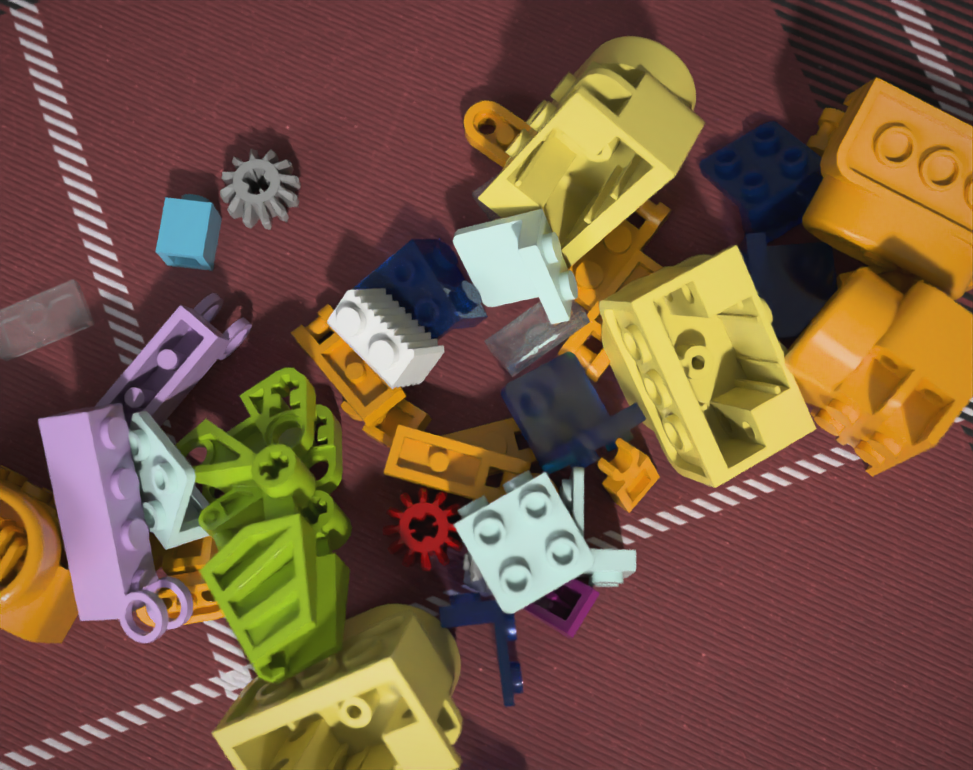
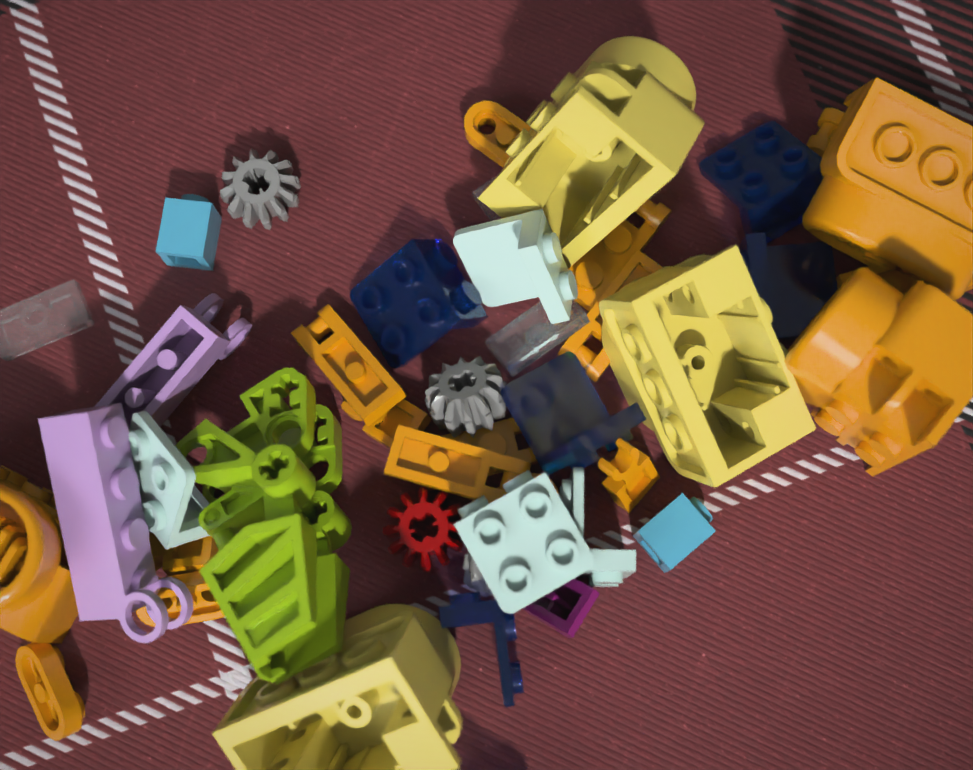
(49, 689): none -> light orange plate
(385, 336): white brick -> none
(466, 397): none -> light grey gear
(675, 532): none -> medium azure brick

